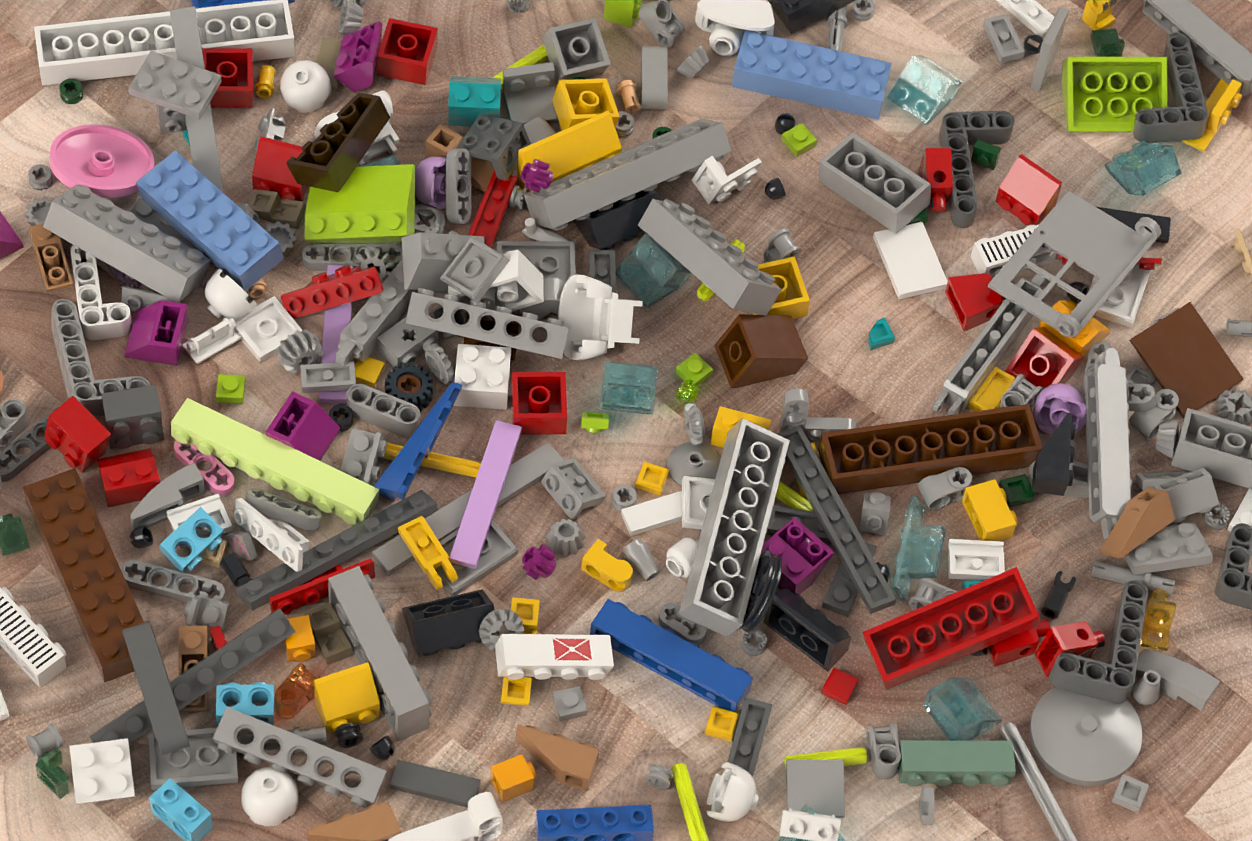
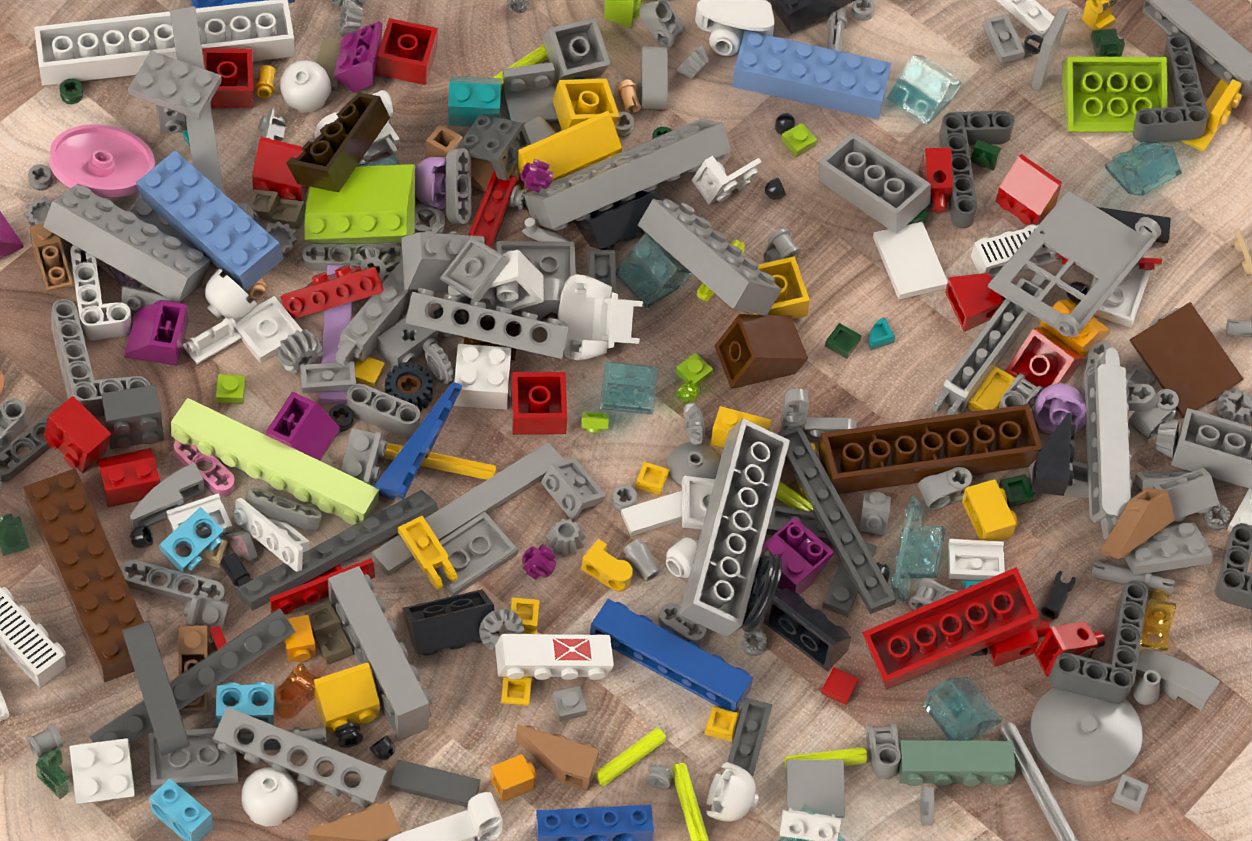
(485, 494): lavender tile -> none
(630, 756): none -> neon yellow axle
(843, 340): none -> dark green plate

